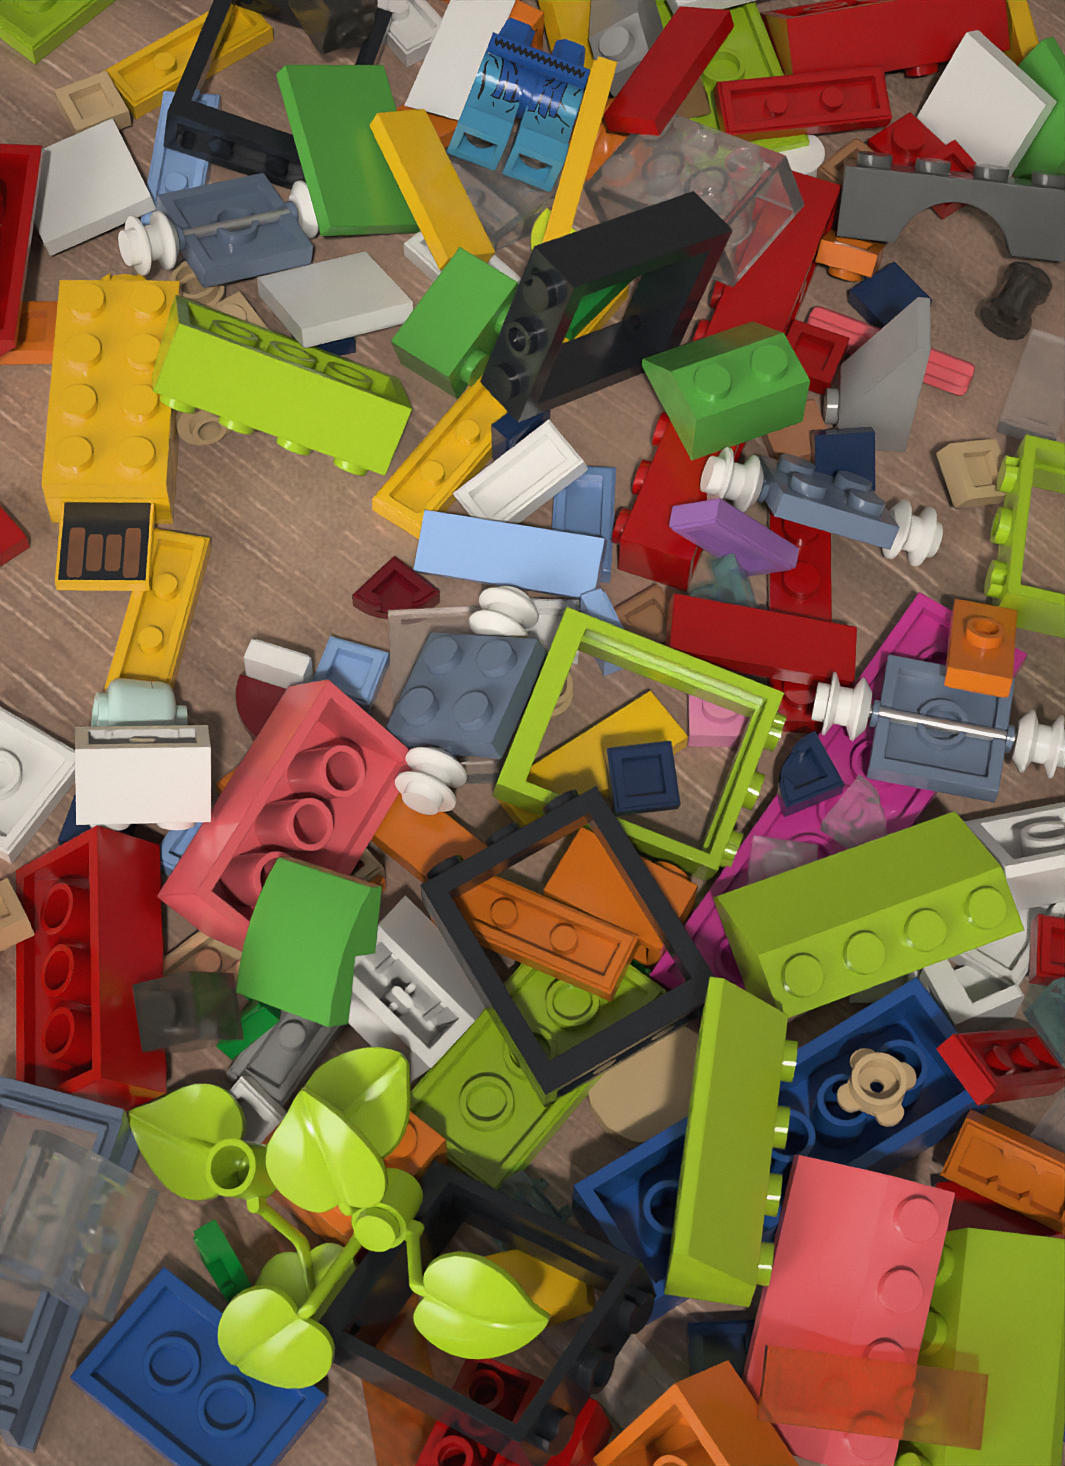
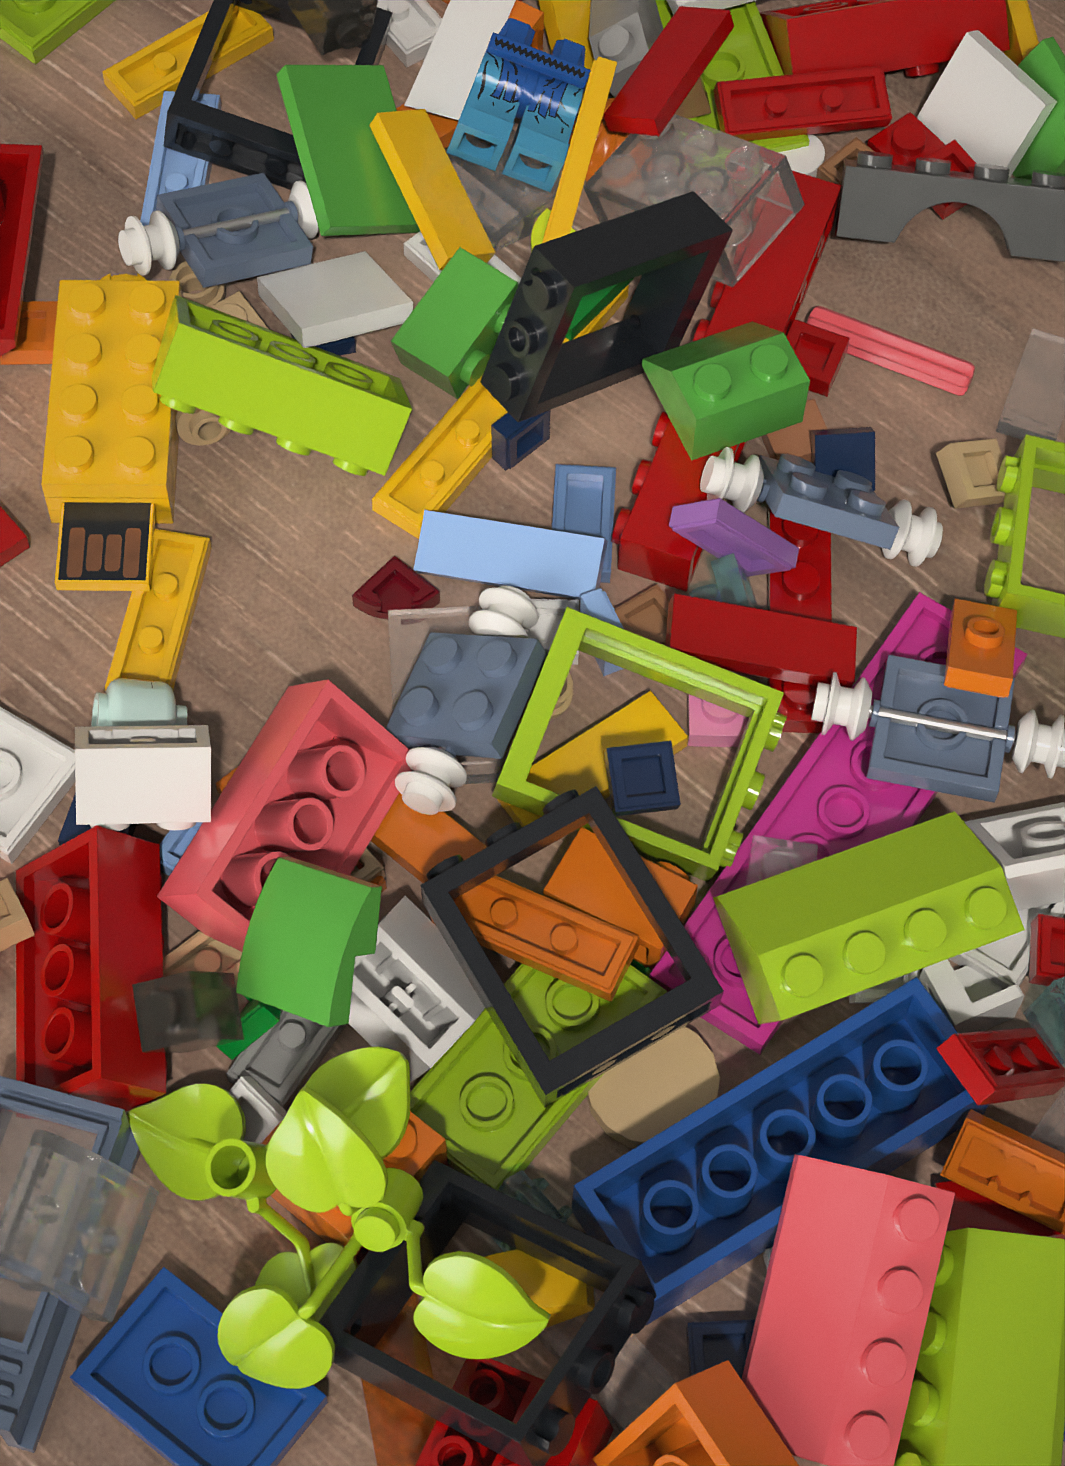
(88, 188): white tile -> none
(91, 103): tan plate -> none
(220, 1260): green tile -> none
(256, 702): dark red tile -> none
(277, 664): white tile -> none
(354, 670): light blue tile -> none
(522, 477): white tile -> none
(729, 1149): lime slope -> none
(807, 776): dark blue tile -> none
(849, 256): orange plate -> none
(856, 816): clear tile -> none
(873, 1397): clear orange tile -> none
(876, 1067): tan plate -> none
(884, 295): dark blue tile -> none
(884, 379): light grey slope -> none
(1011, 309): clear smoke bush -> none

